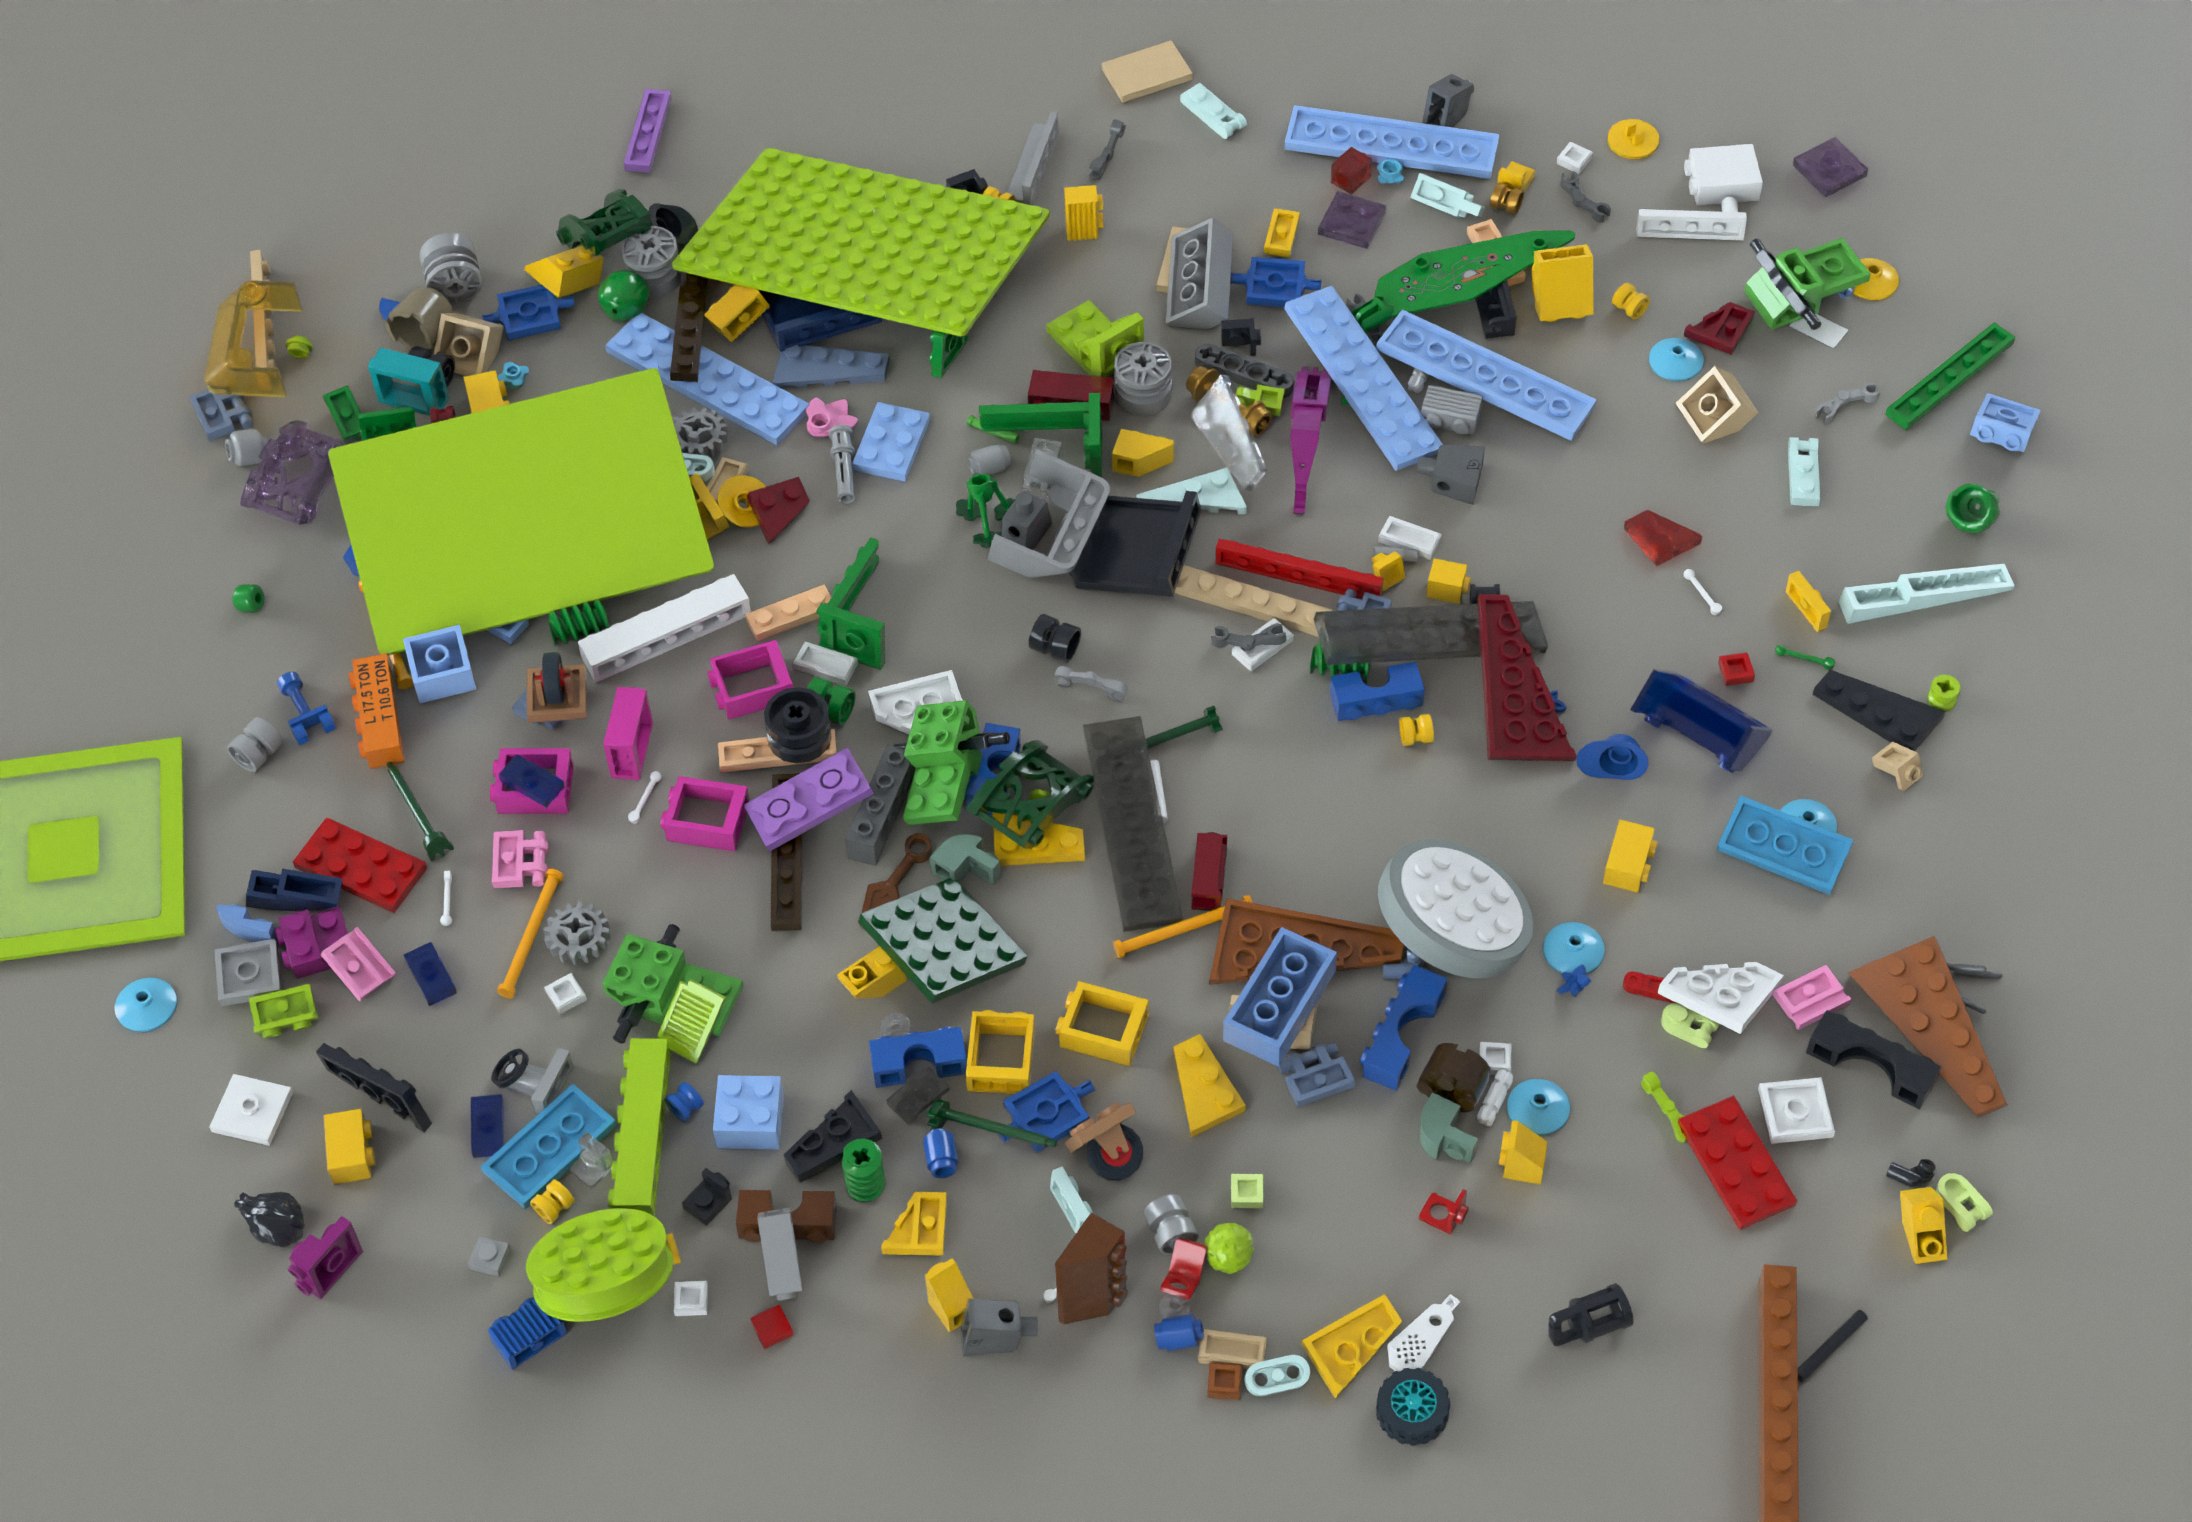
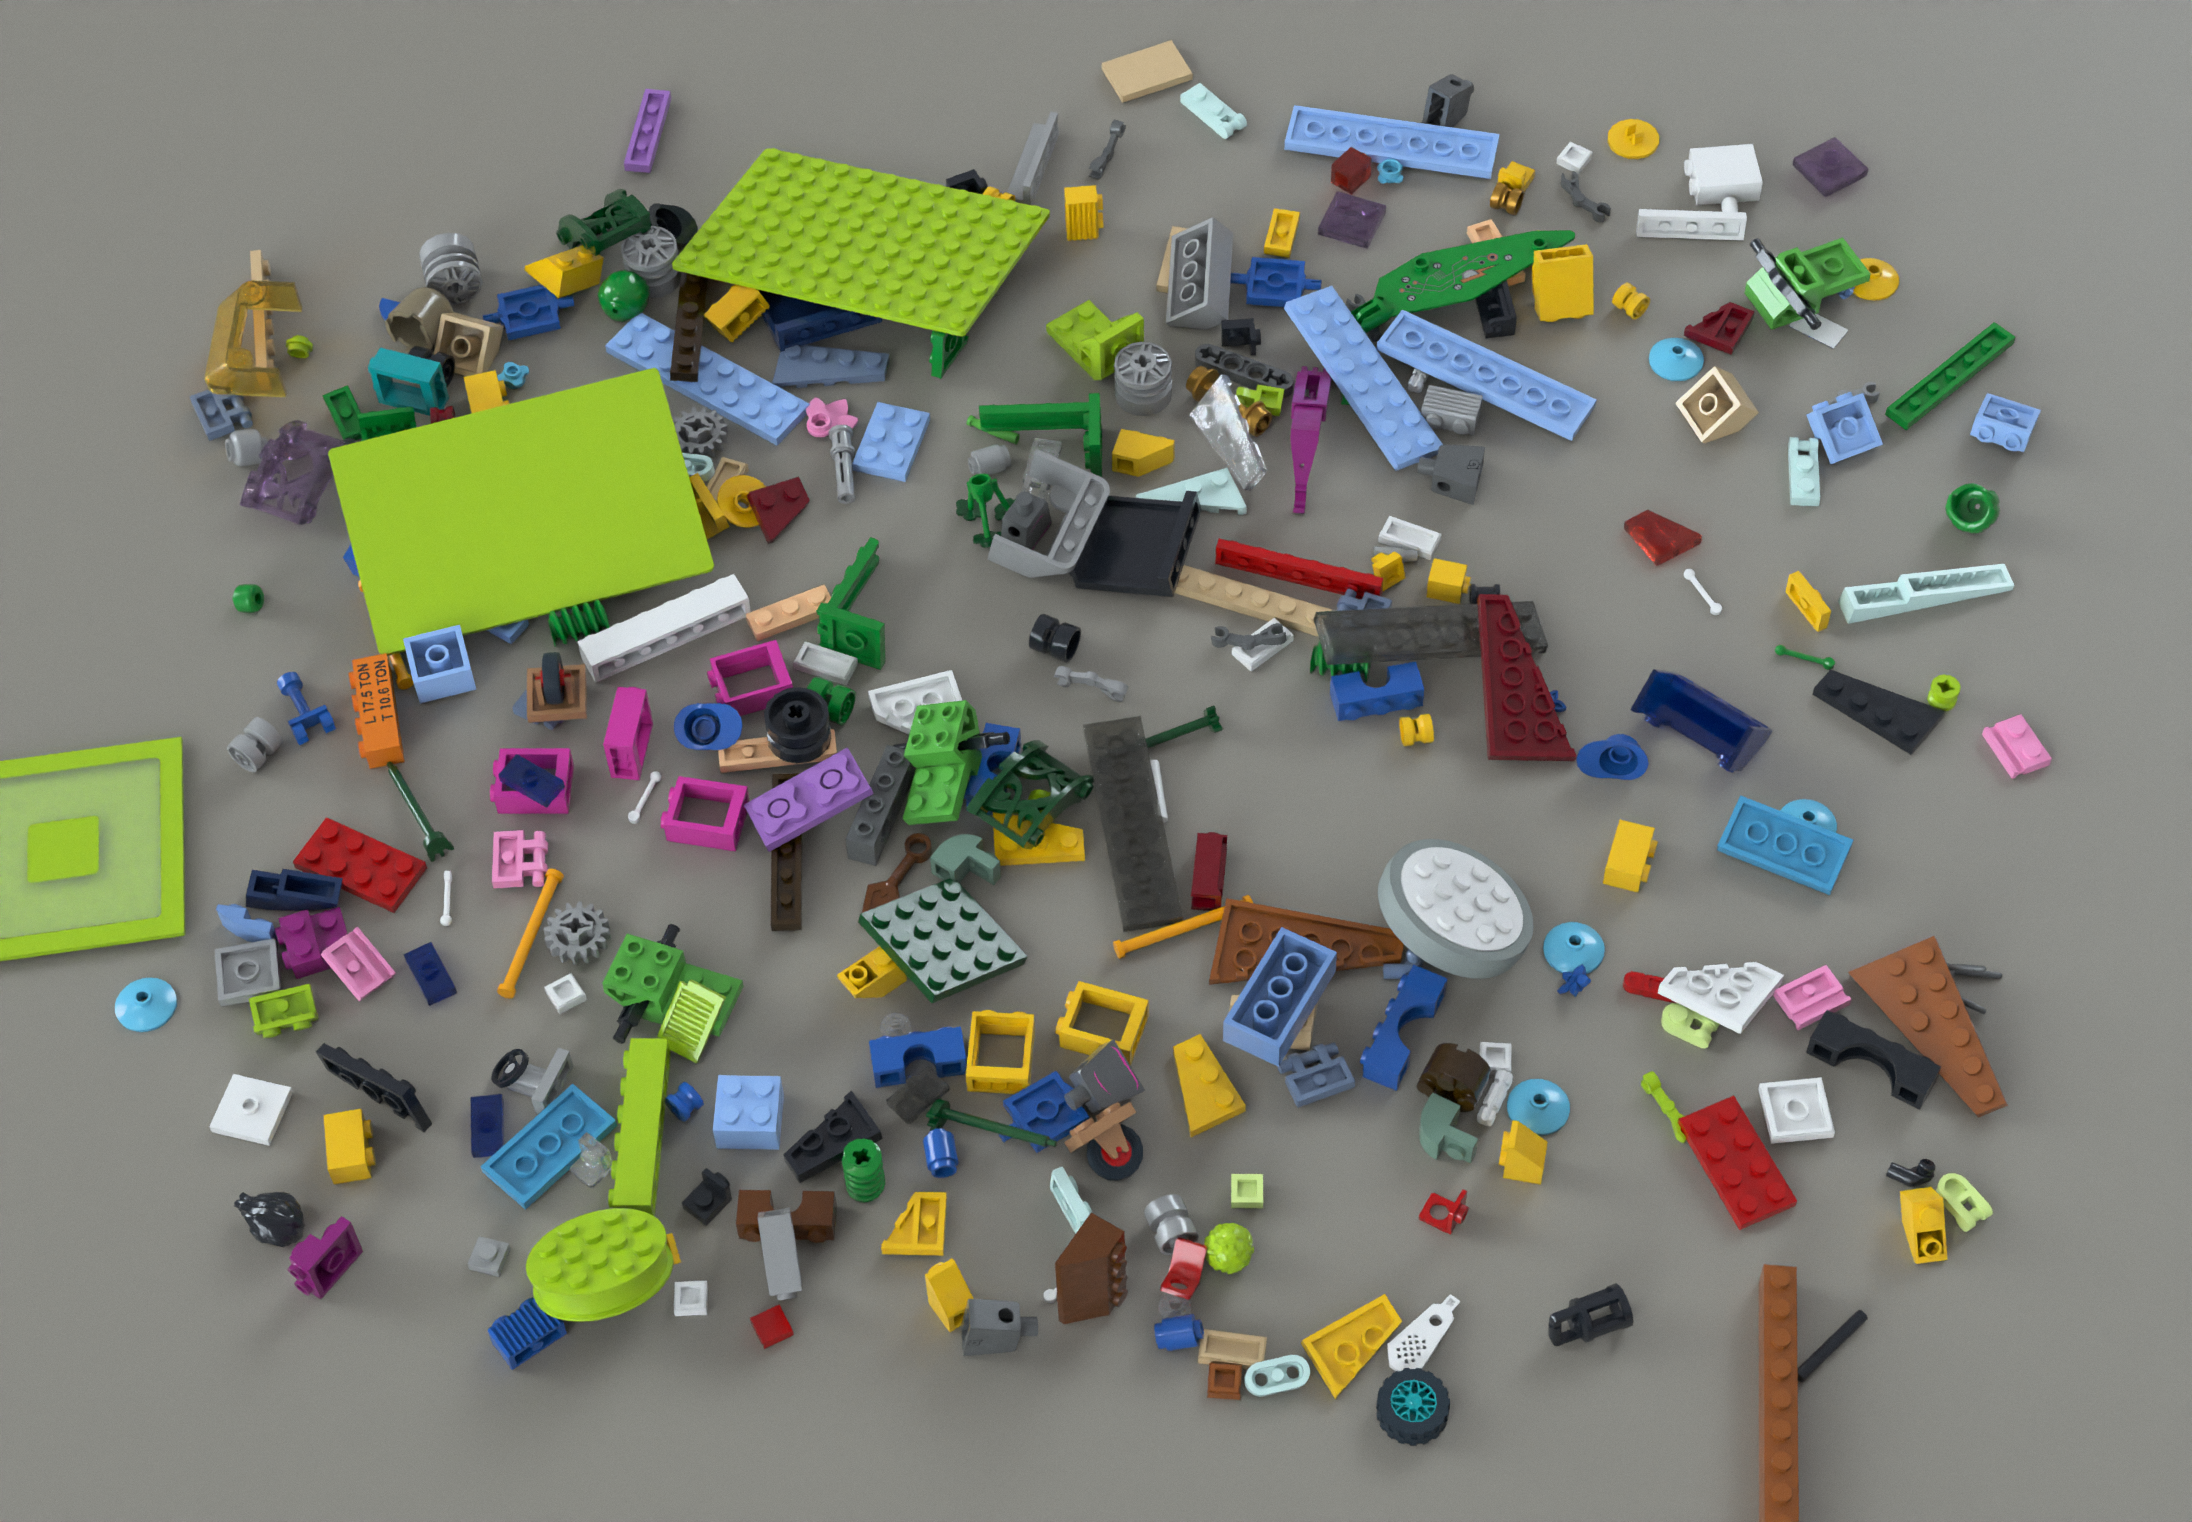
(552, 1201): yellow wheel -> none
(708, 726): none -> blue piece
(1070, 388): dark red brick -> none
(1103, 1080): none -> dark grey torso
(1445, 197): light aqua hinge -> none
(1736, 669): red plate -> none
(1844, 427): none -> light blue plate
(1900, 763): tan bracket -> none
(2016, 746): none -> bright pink plate

